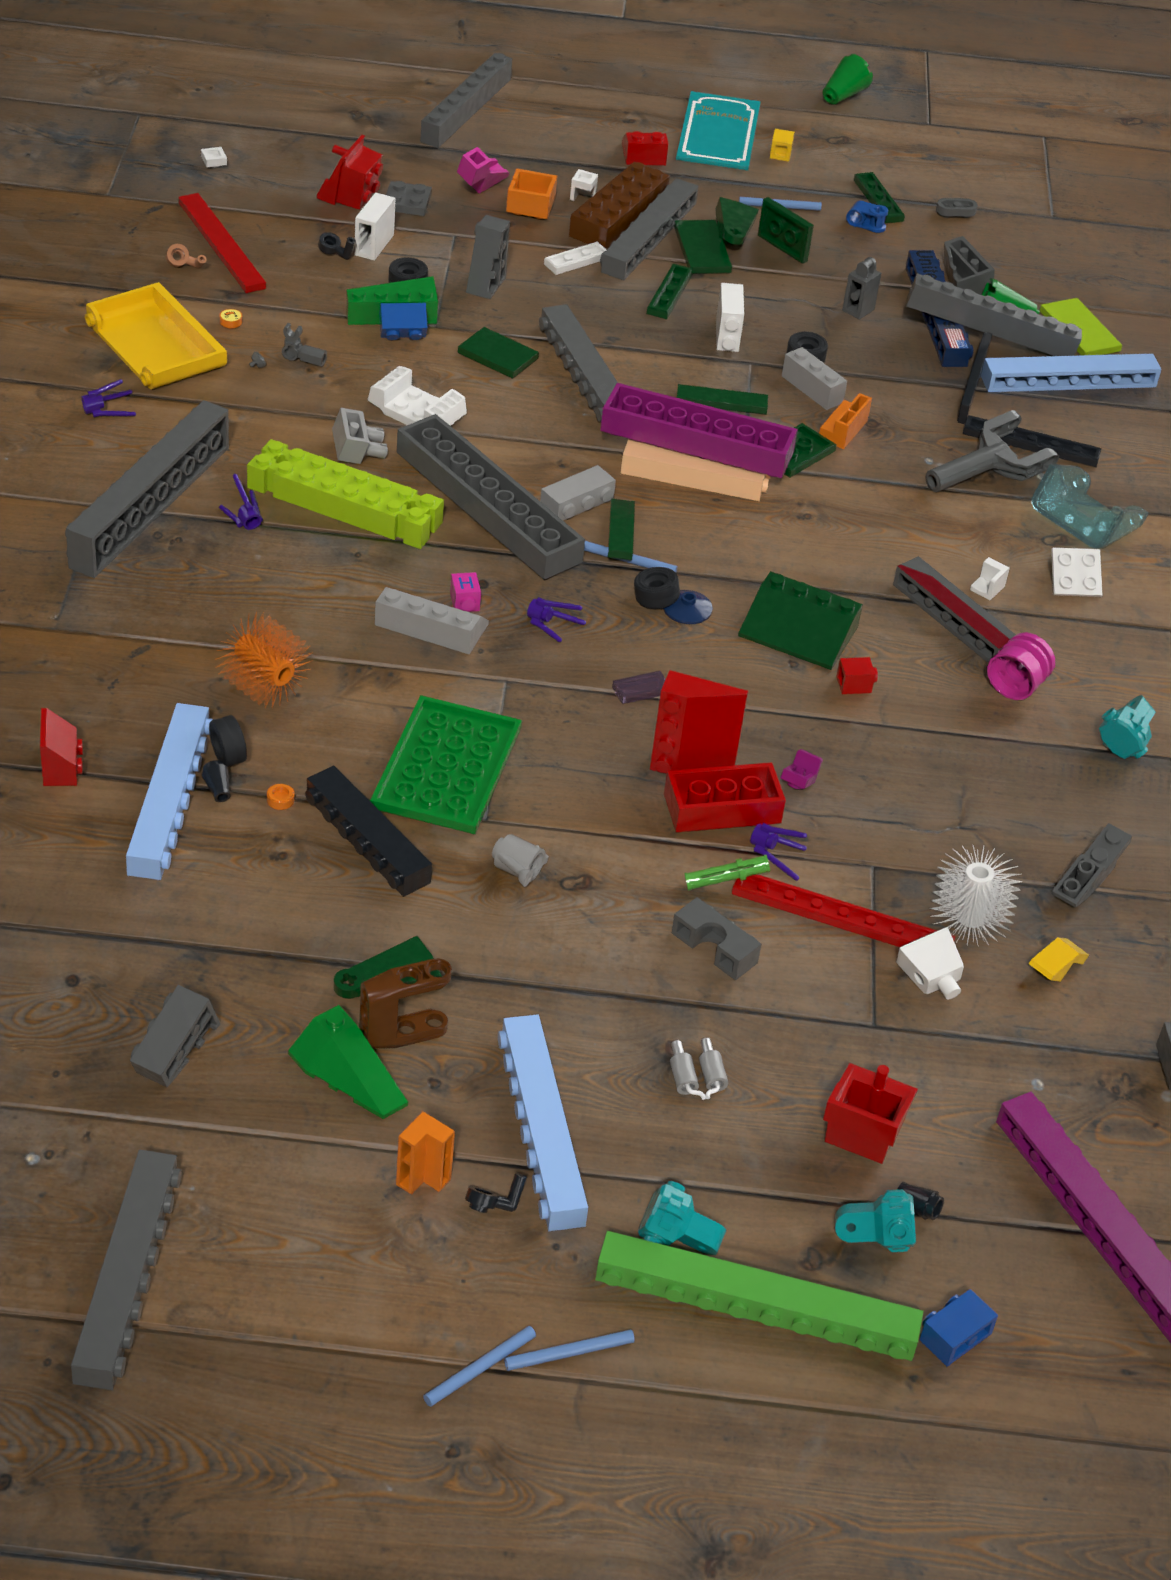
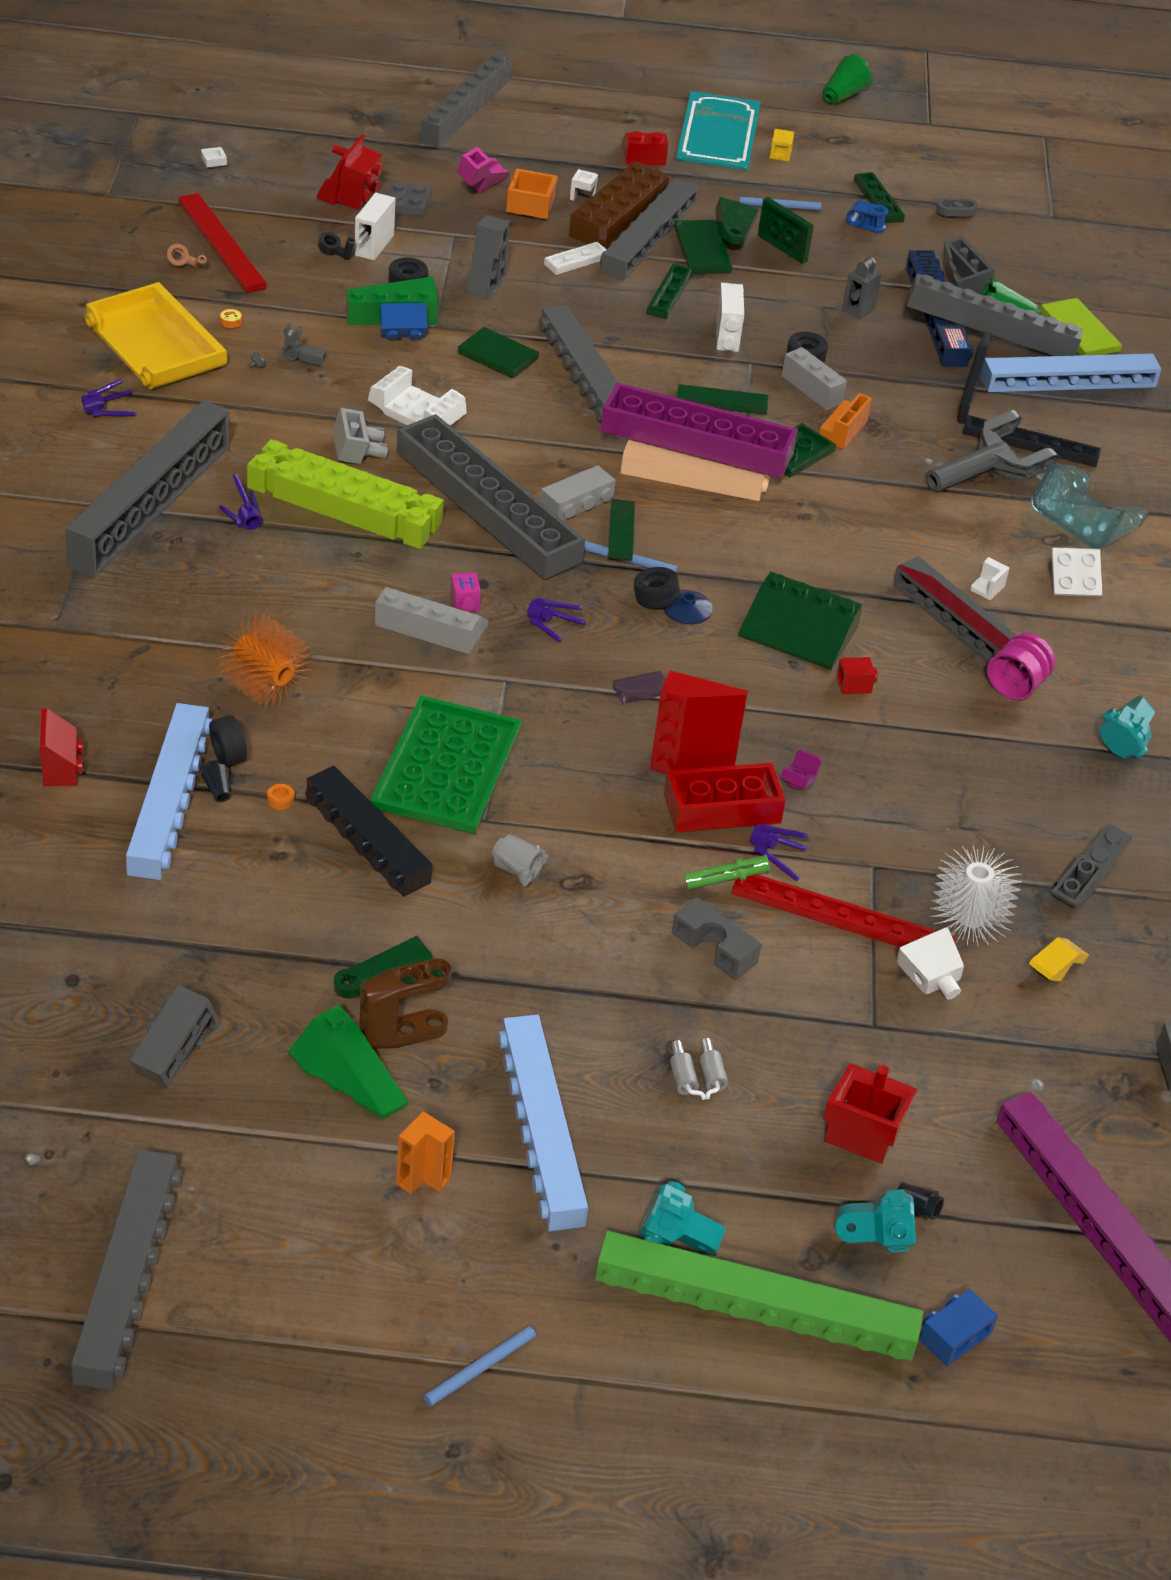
(482, 1199): black plate -> none
(569, 1350): medium blue piece -> none

